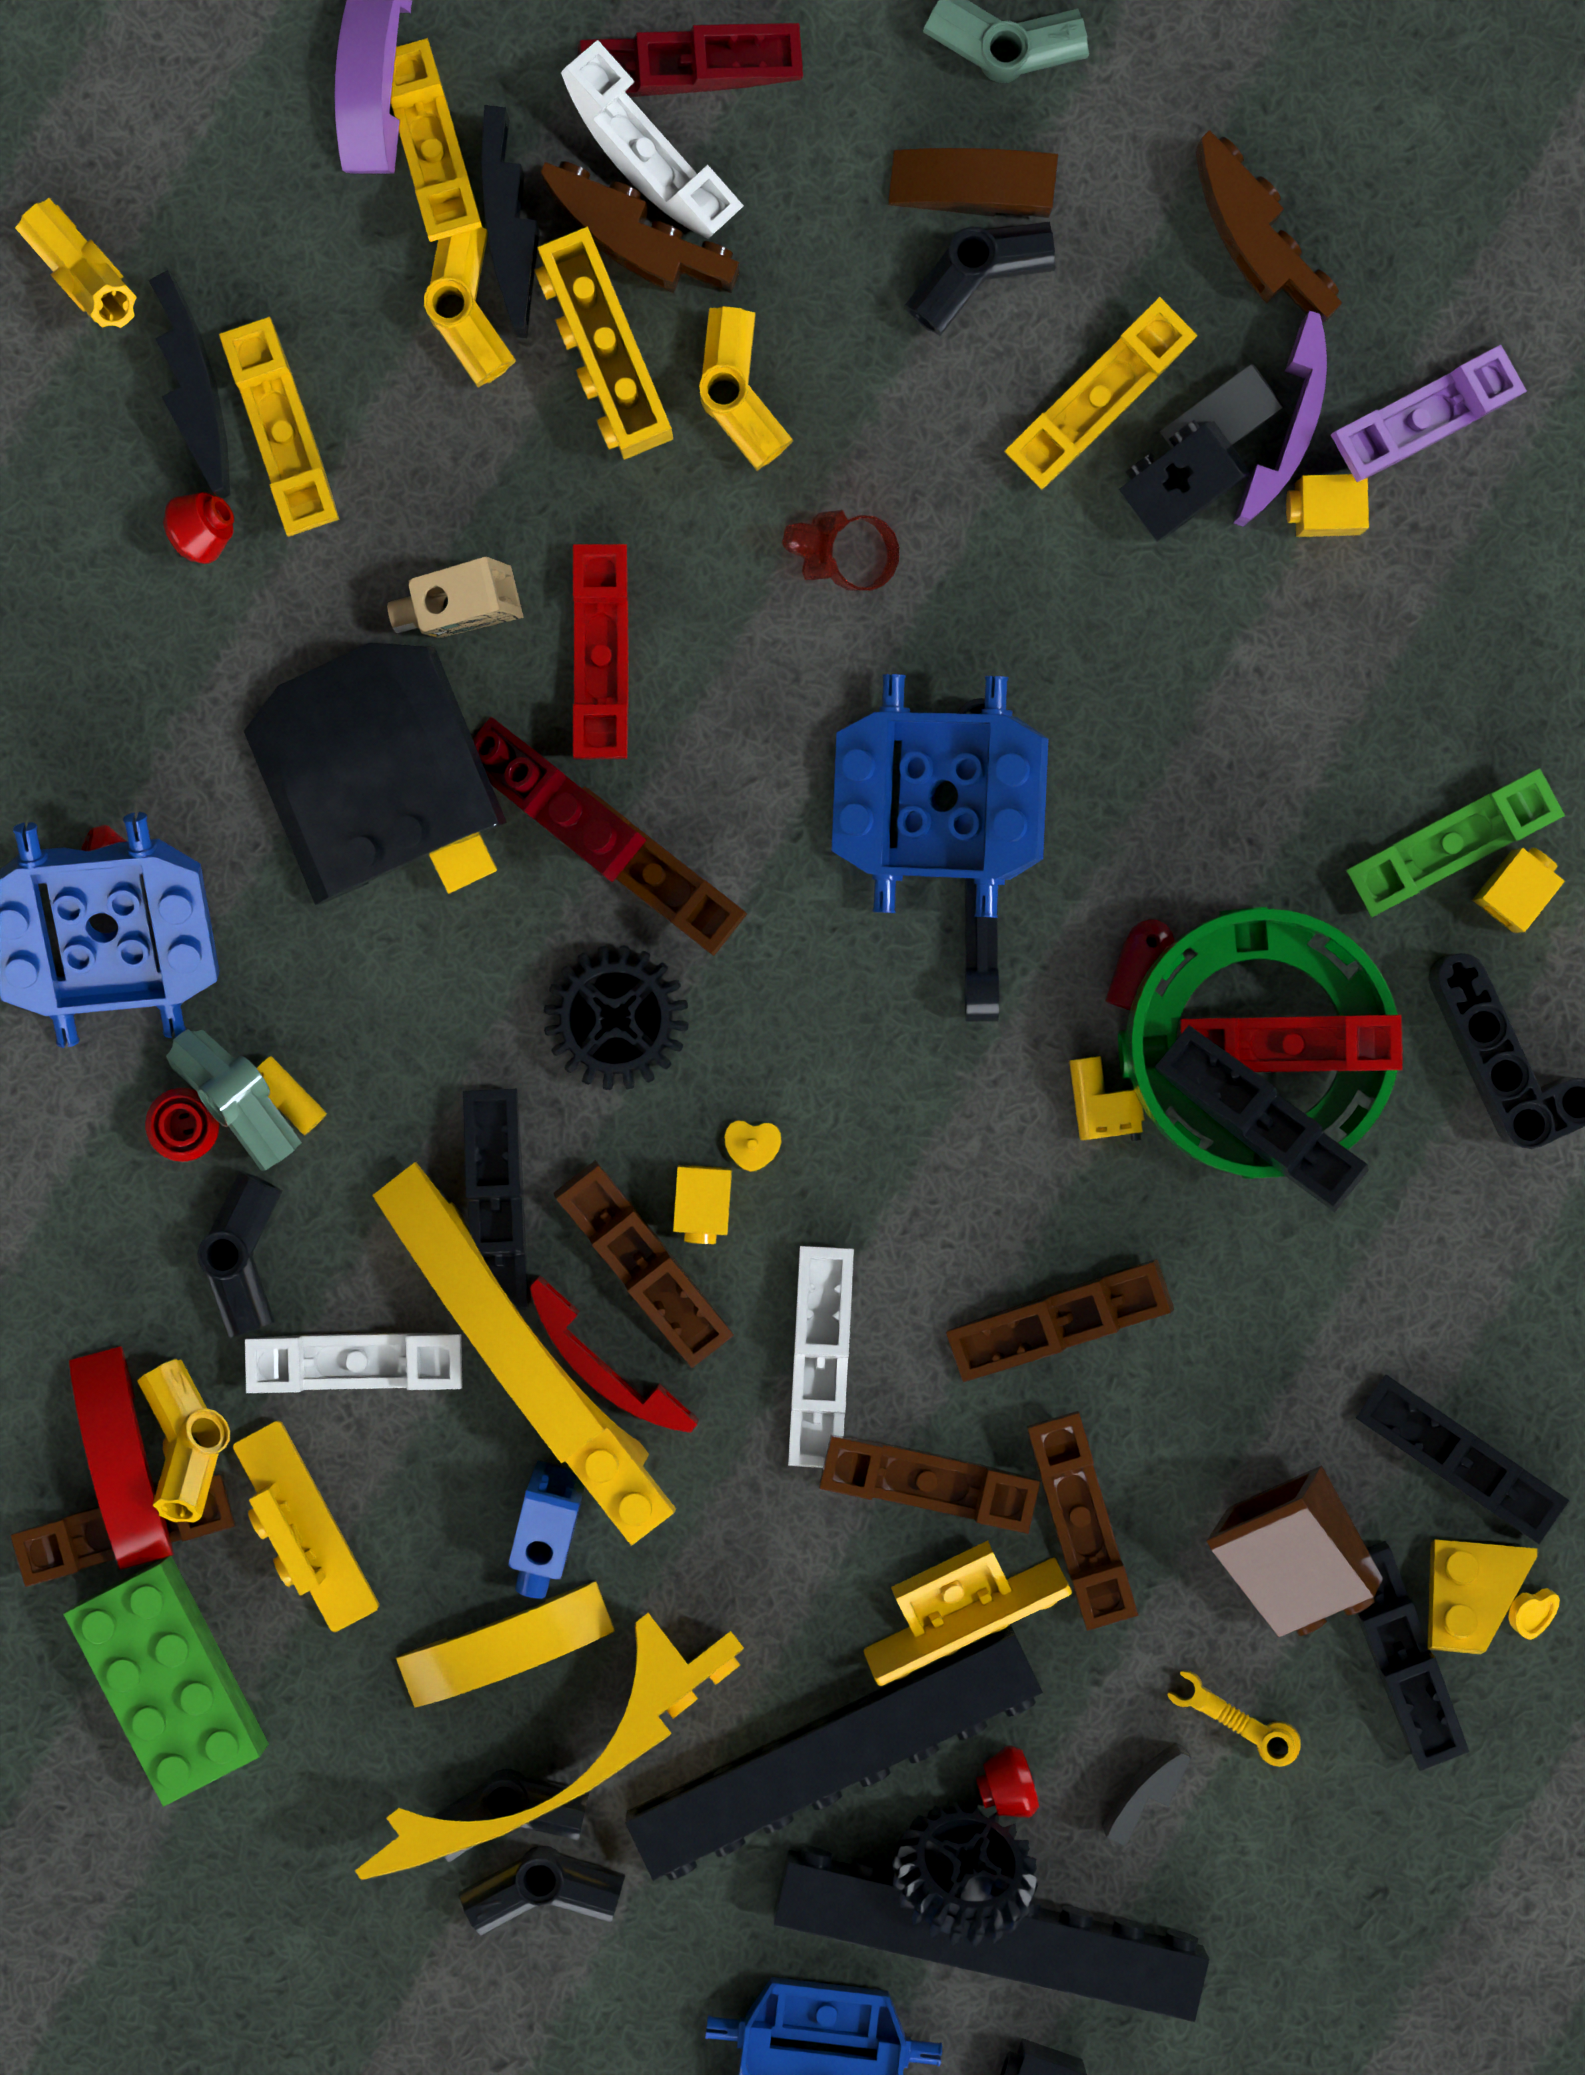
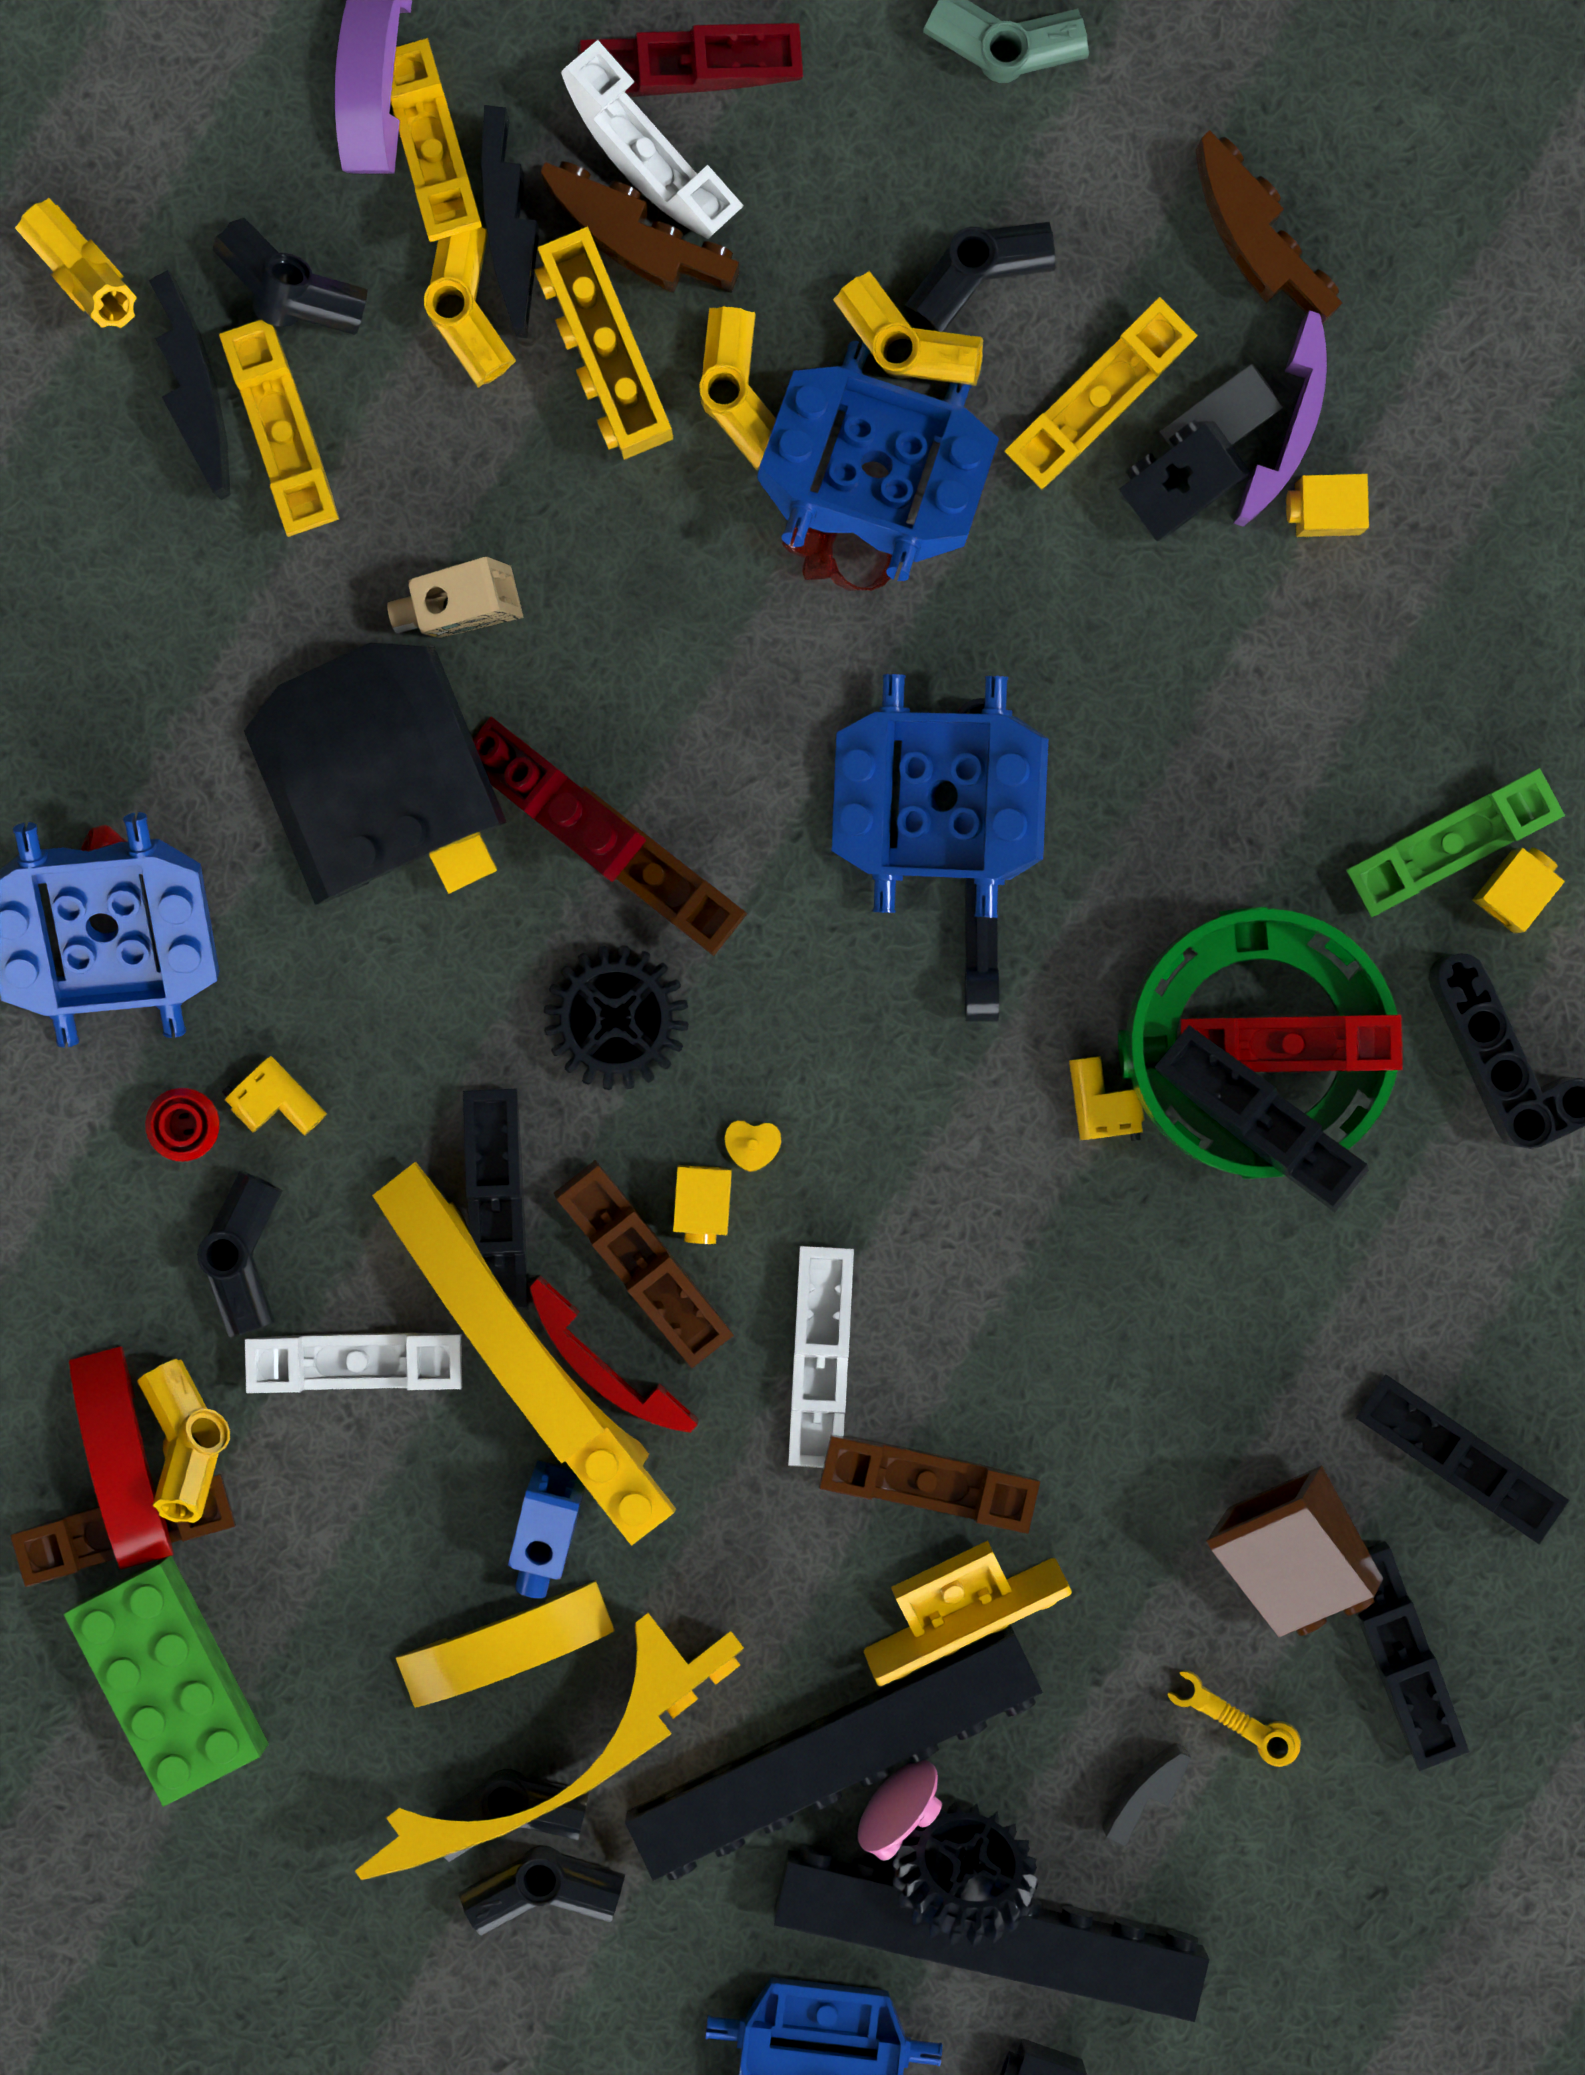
(198, 526): red cone -> none
(234, 1096): sand green piece -> none
(285, 283): none -> black piece
(302, 1528): yellow bracket -> none
(600, 651): red slope -> none
(882, 427): none -> blue piece
(898, 1808): none -> bright pink dish
(933, 354): none -> yellow piece
(974, 180): reddish brown slope -> none
(1008, 1784): red cone -> none
(1060, 1320): reddish brown slope -> none
(1081, 1520): reddish brown slope -> none
(1136, 959): dark red piece -> none
(1428, 414): medium lavender slope -> none
(1472, 1592): yellow wing -> none
(1533, 1612): yellow piece -> none

